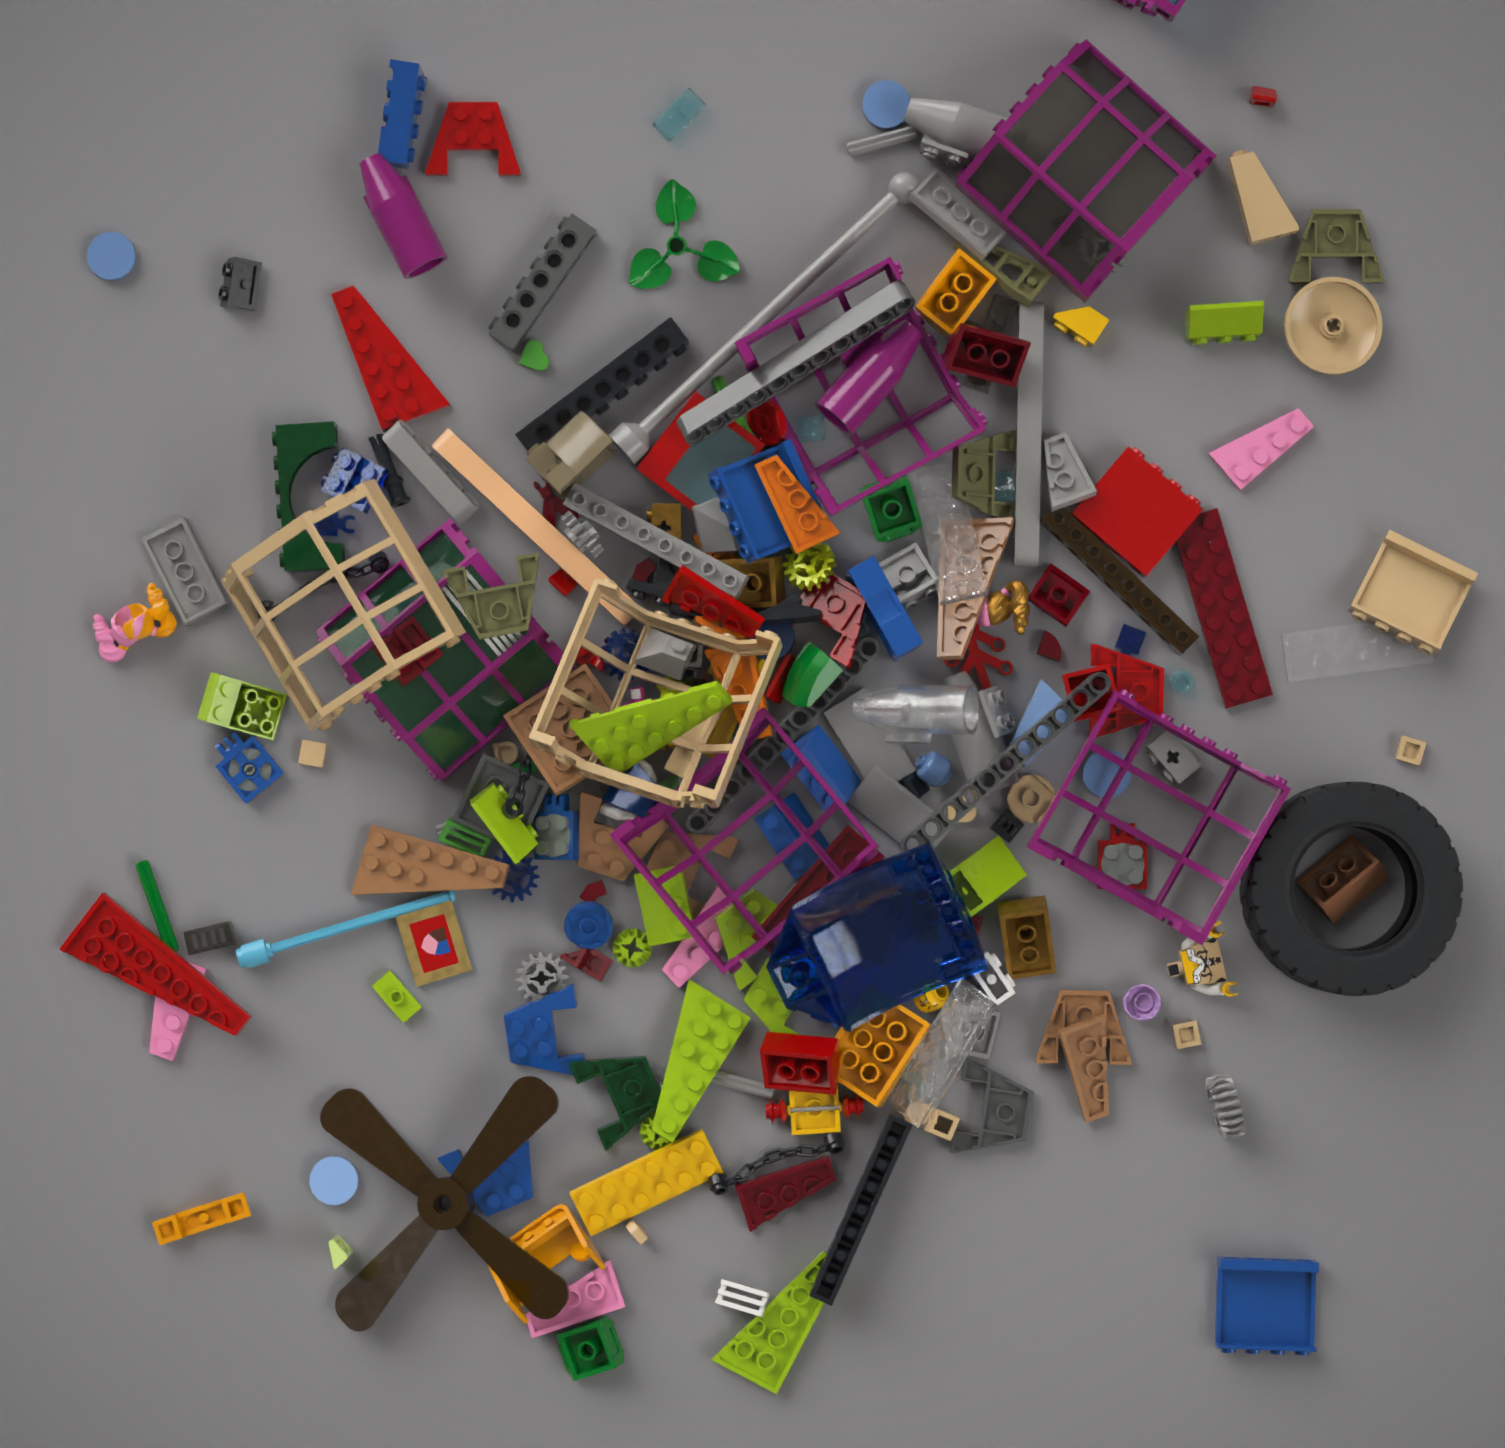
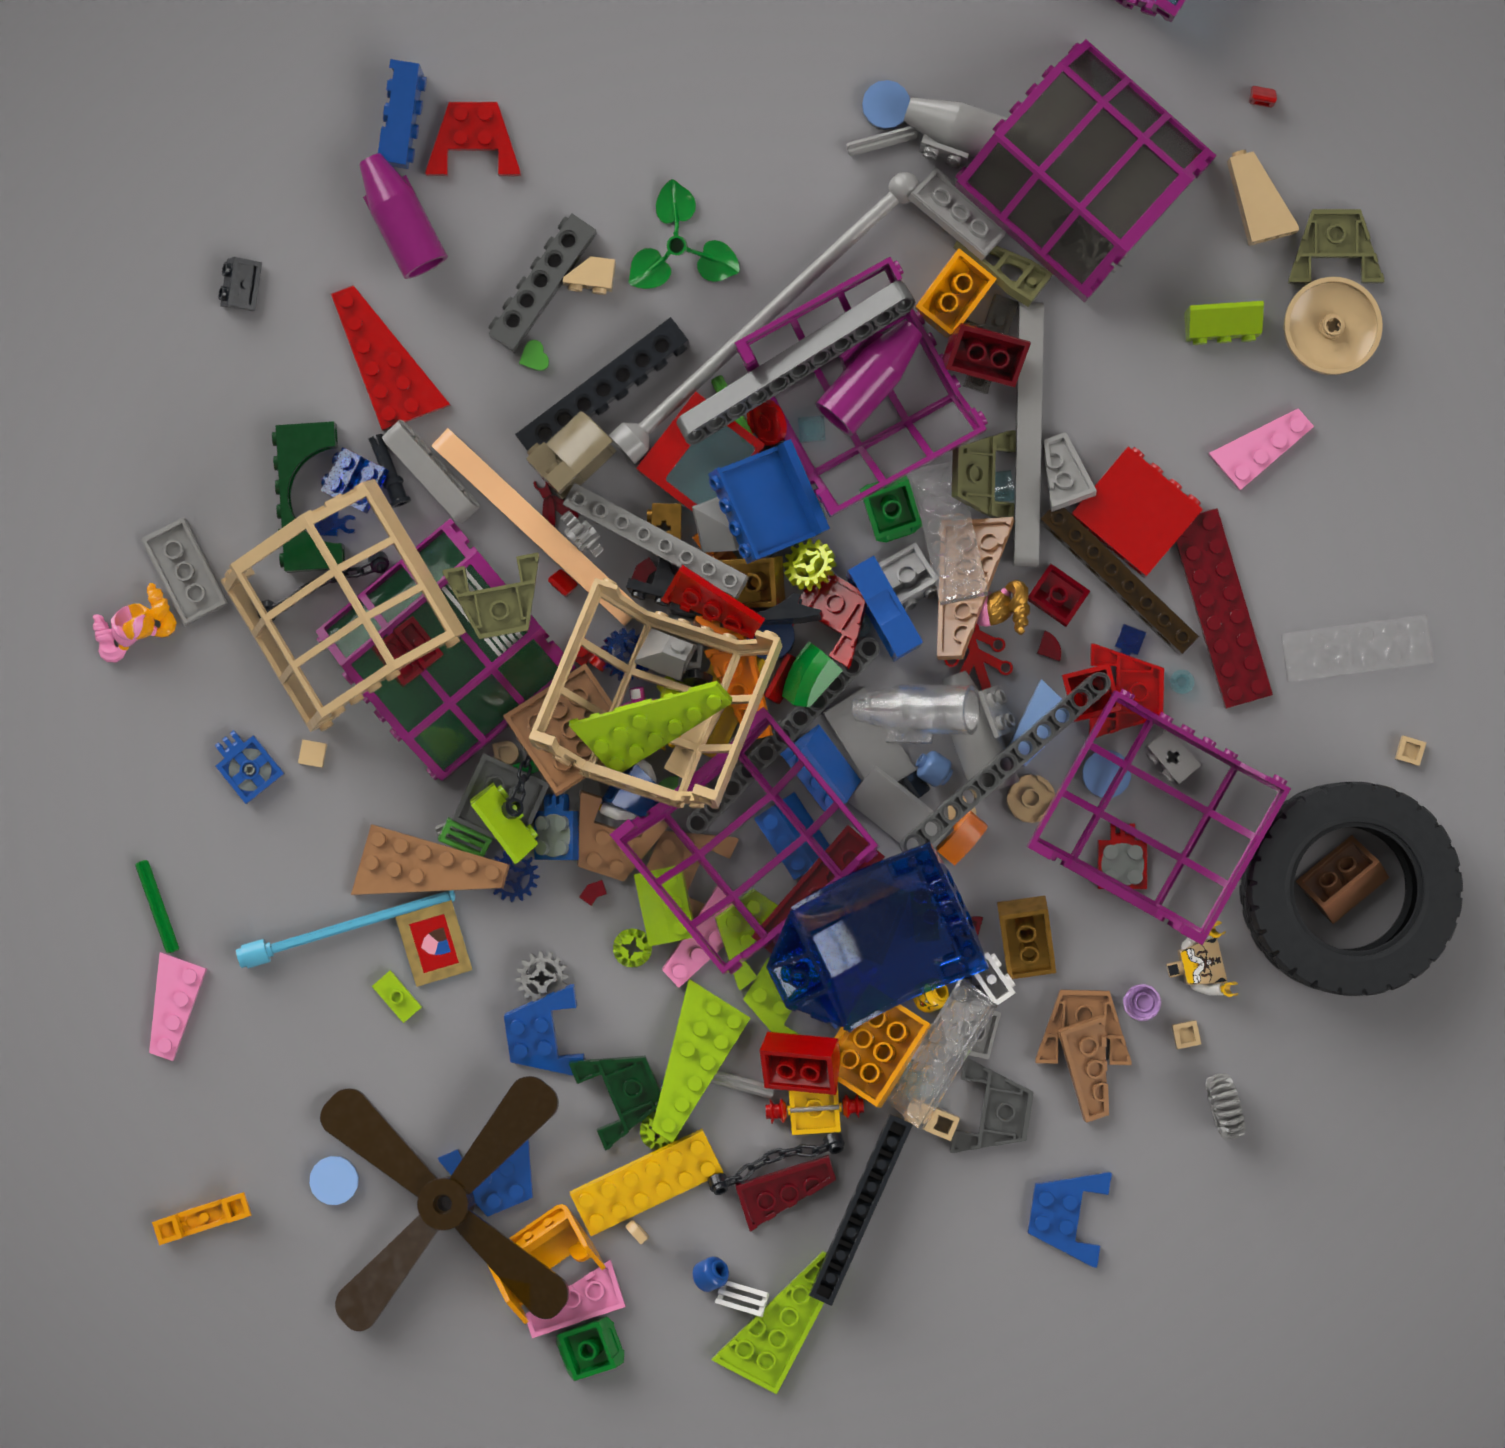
(111, 256): medium blue tile -> none
(130, 951): red wing -> none
(228, 931): clear smoke slope -> none
(241, 706): lime slope -> none
(339, 1250): yellowish green slope -> none
(588, 924): blue tile -> none
(589, 961): dark red slope -> none
(592, 274): none -> tan slope
(679, 114): clear light blue slope -> none
(710, 1274): none -> blue head
(798, 512): orange wing -> none
(963, 838): none -> orange slope
(986, 875): lime slope -> none
(1007, 826): black tile -> none
(1057, 1211): none -> blue wing
(1082, 323): yellow slope -> none
(1265, 1305): blue panel -> none
(1412, 593): tan panel -> none

